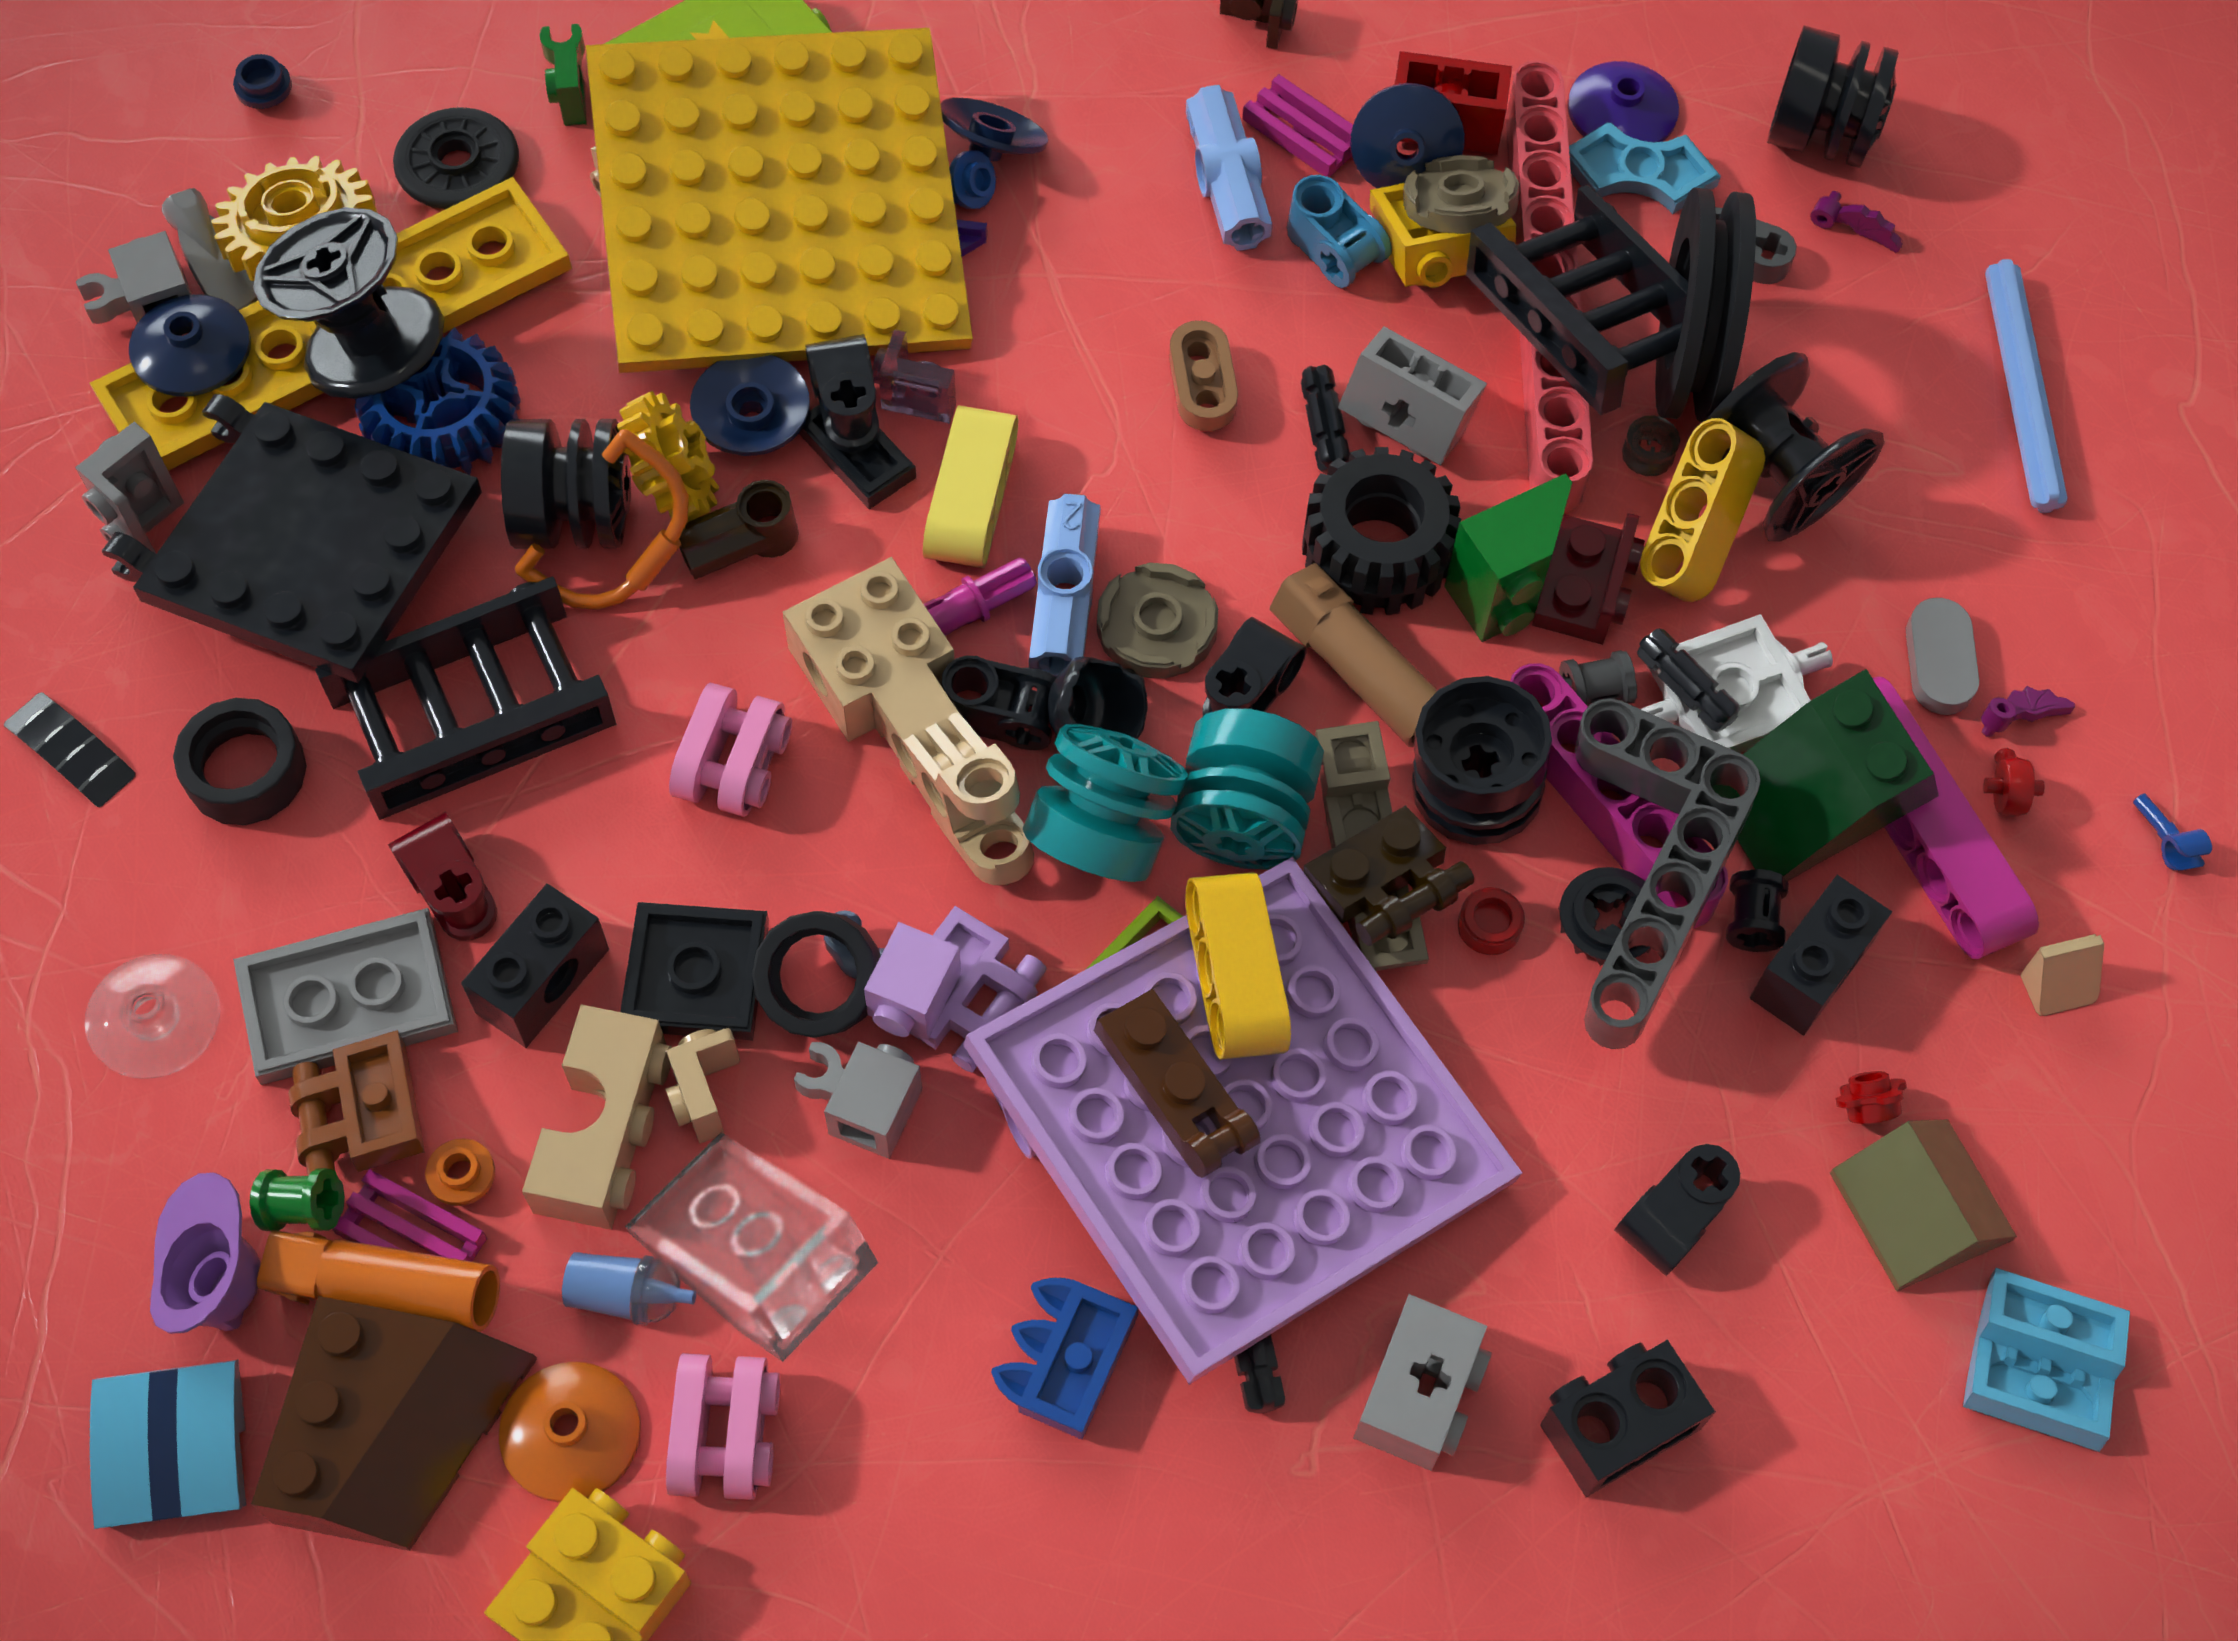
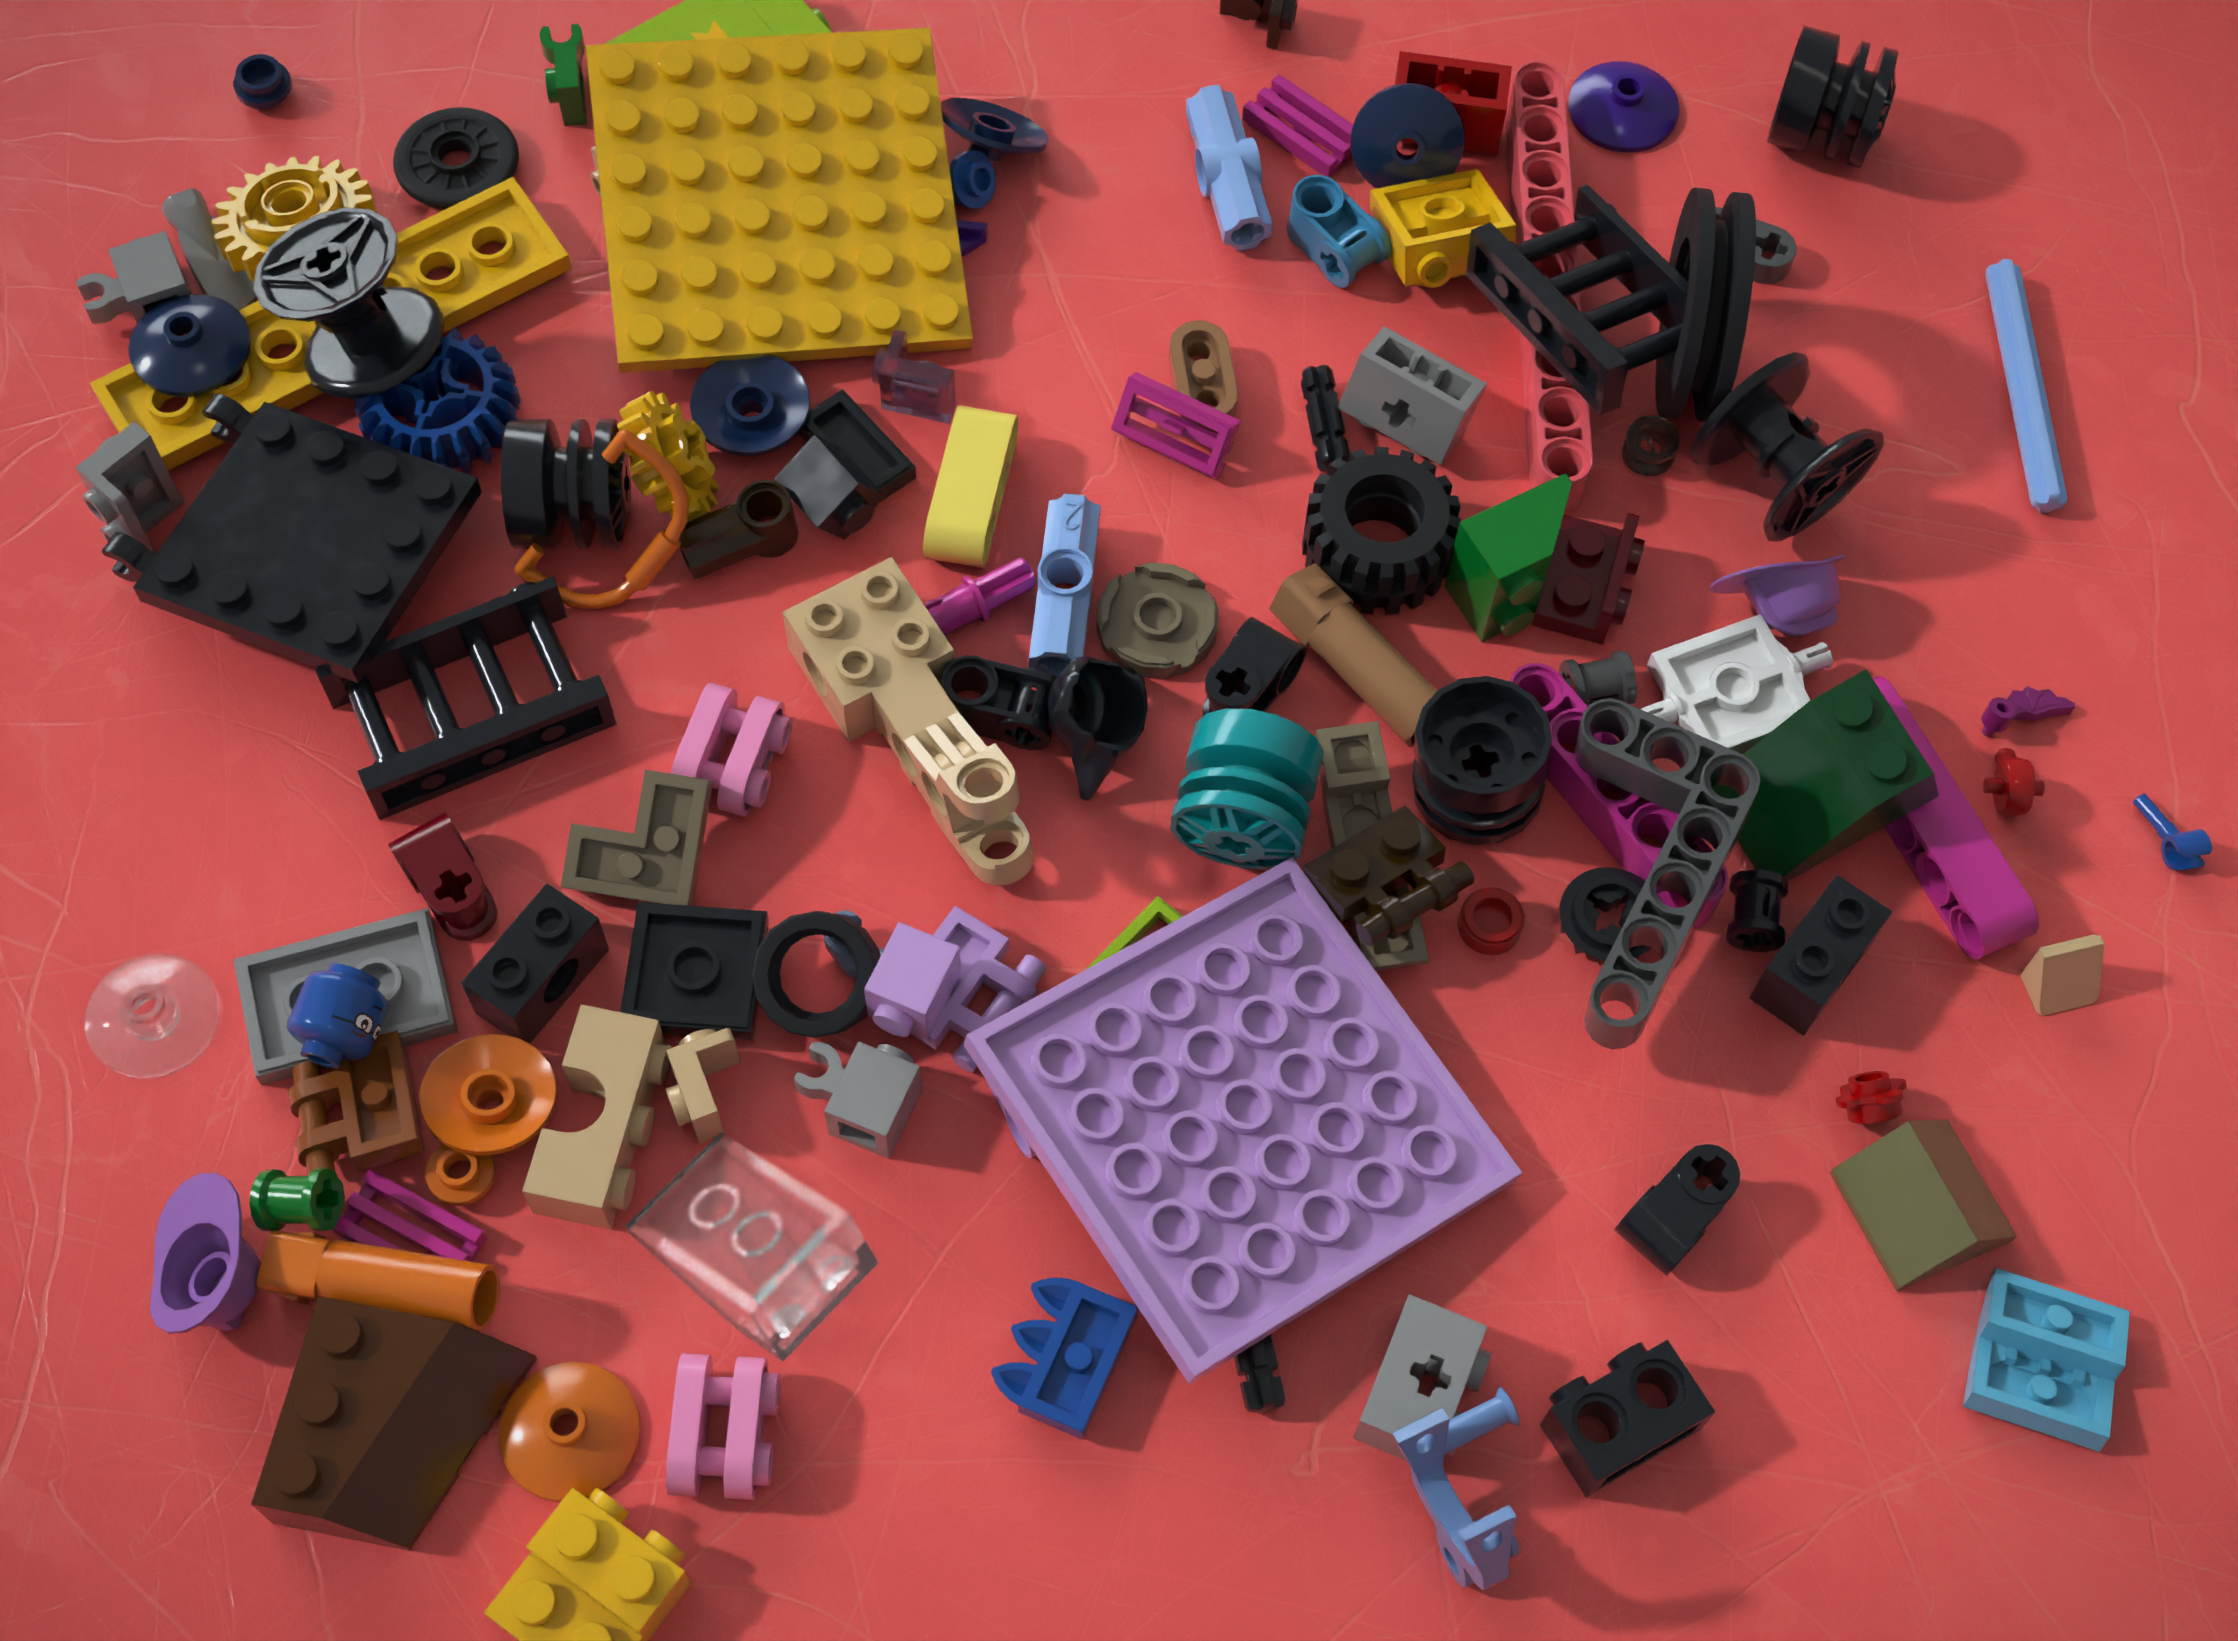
(70, 749): black sticker -> none
(166, 1444): medium azure slope -> none
(230, 720): black tyre -> none
(337, 1015): none -> blue head
(484, 1071): none -> orange dish
(623, 1287): medium blue piece -> none
(658, 859): none -> dark tan plate
(830, 487): none -> black brick
(845, 391): black piece -> none
(1104, 803): teal wheel -> none
(1175, 1083): reddish brown plate -> none
(1184, 405): none -> dark pink tile
(1237, 966): yellow beam -> none
(1460, 194): dark tan tile -> none
(1472, 1550): none -> medium blue piece
(1658, 170): medium azure tile -> none
(1688, 680): black axle -> none
(1699, 481): yellow beam -> none
(1789, 595): none -> medium lavender piece
(1859, 217): magenta piece -> none
(1942, 656): light grey tile -> none

